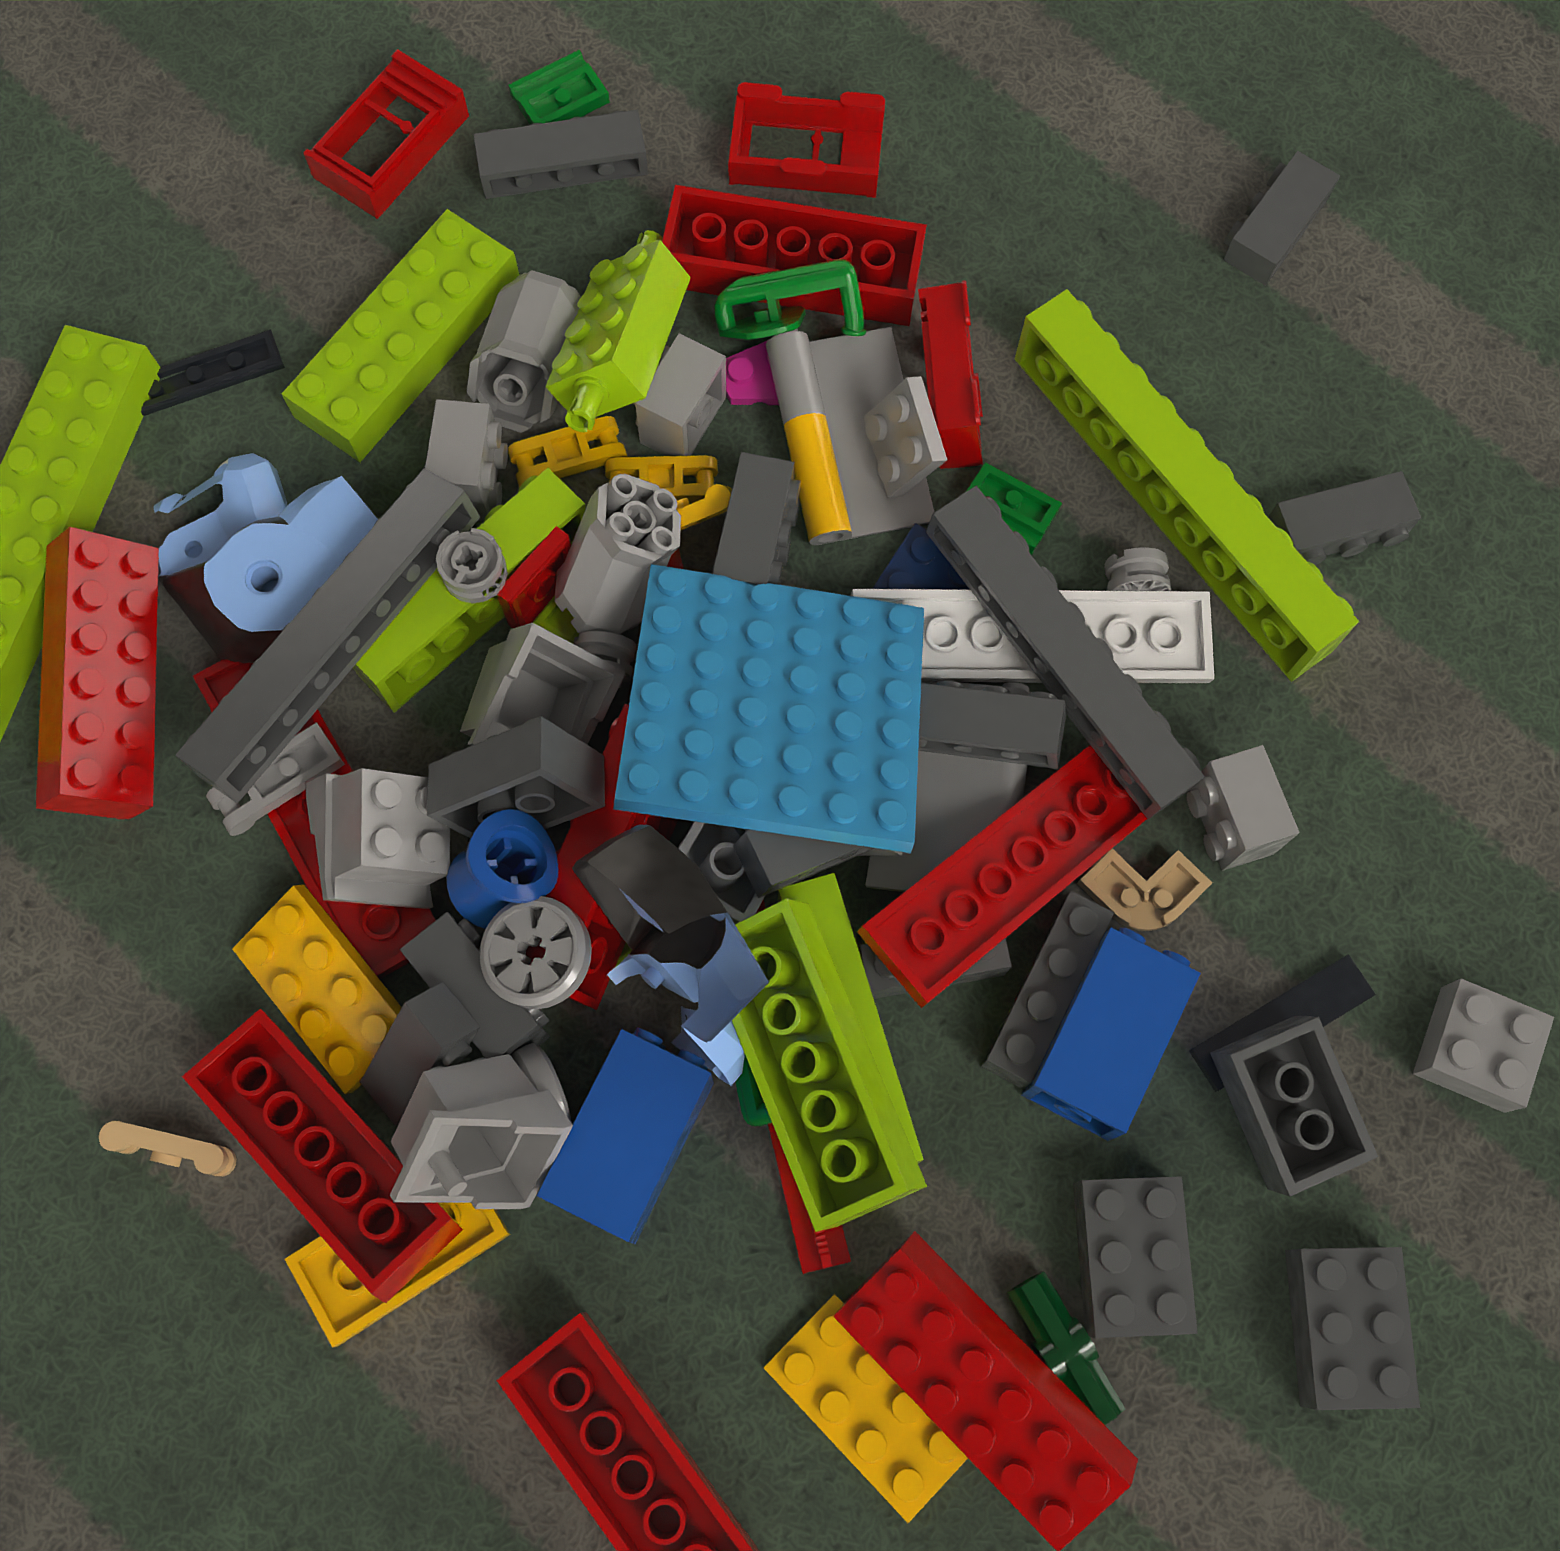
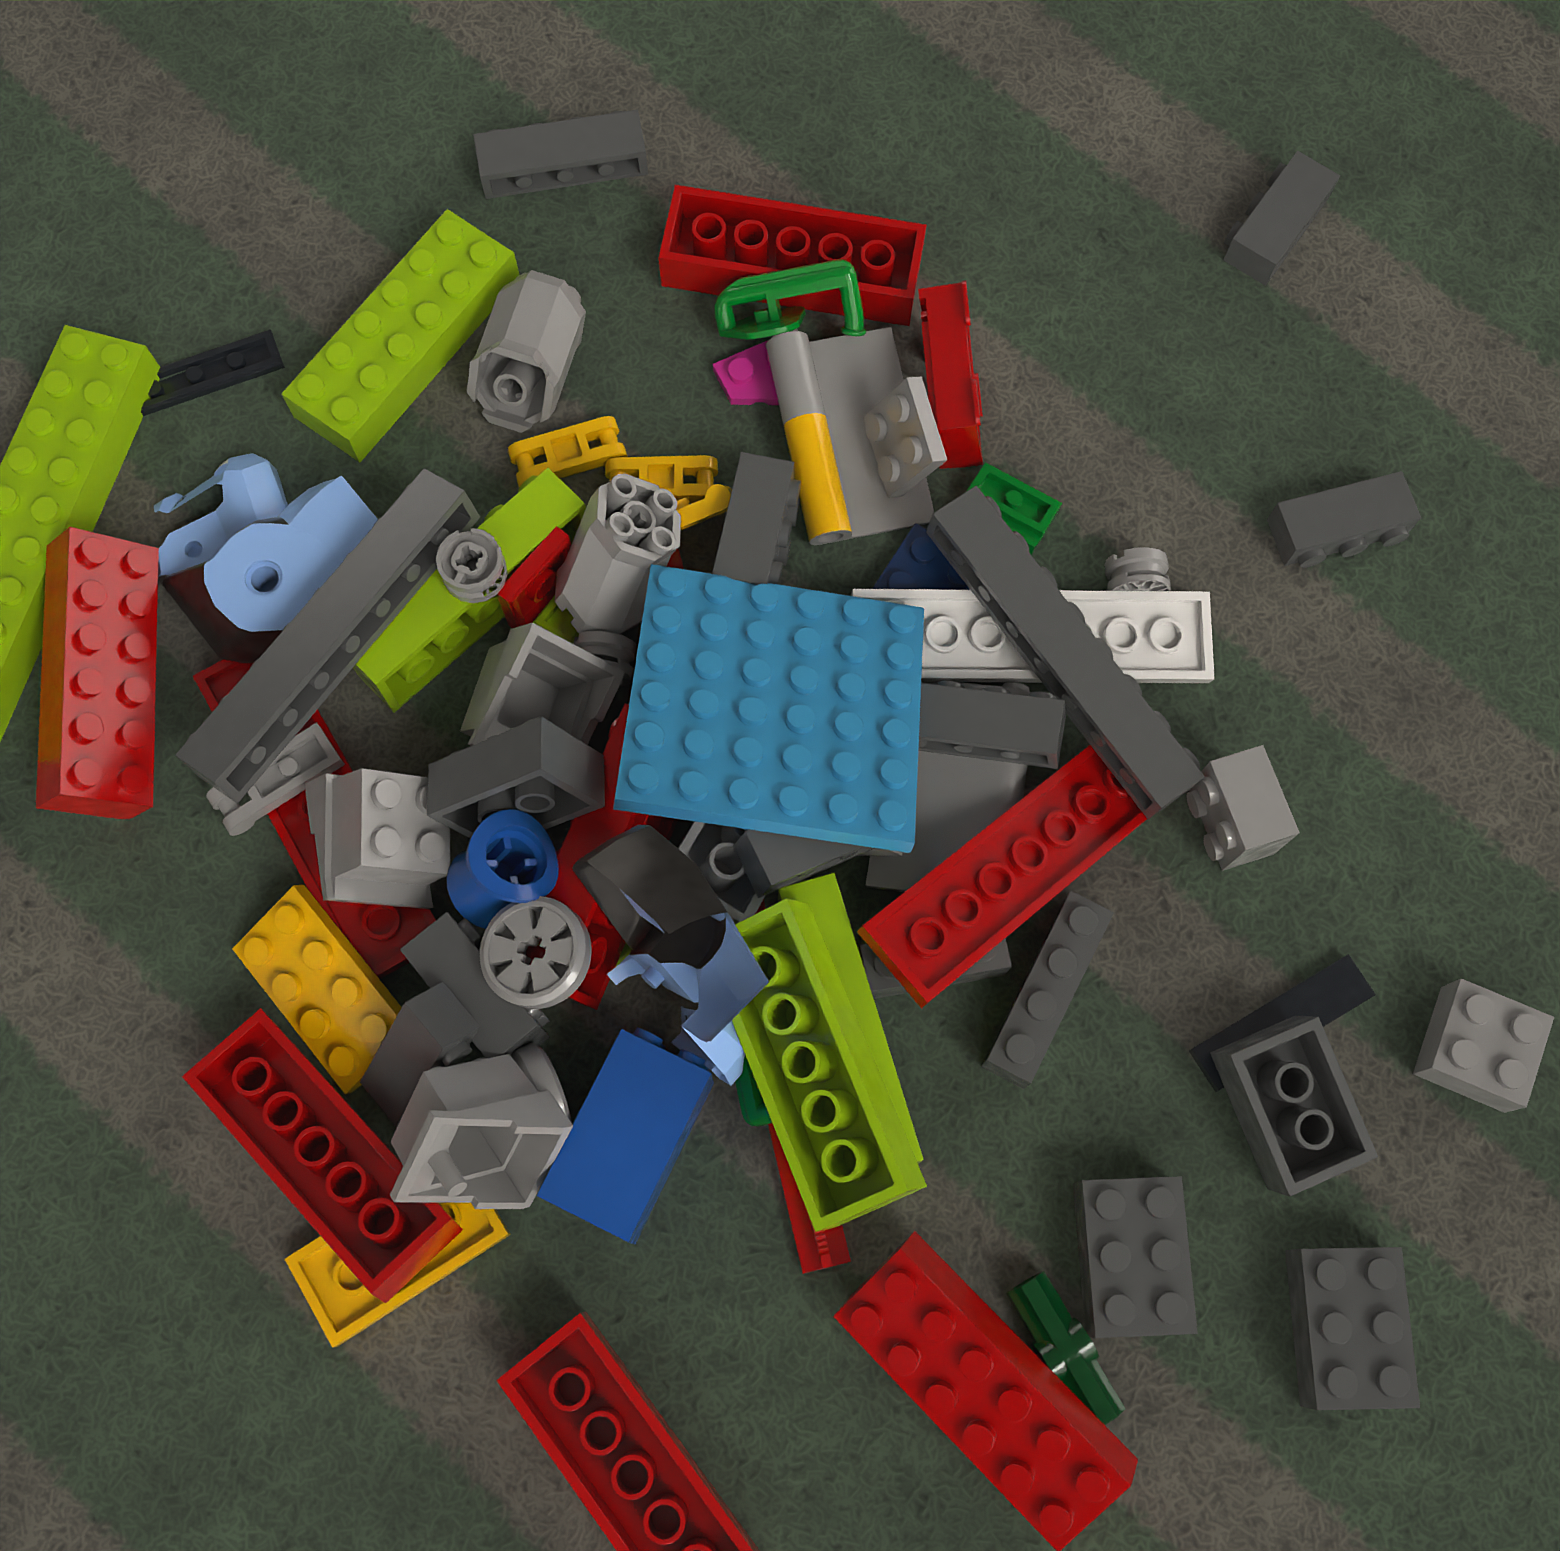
(167, 1147): tan plate -> none
(418, 86): red piece -> none
(468, 451): light grey brick -> none
(559, 91): green plate -> none
(618, 332): lime brick -> none
(682, 397): light grey brick -> none
(855, 115): red piece -> none
(865, 1412): yellow plate -> none
(1113, 1034): blue brick -> none
(1144, 903): tan plate -> none
(1183, 486): lime brick -> none

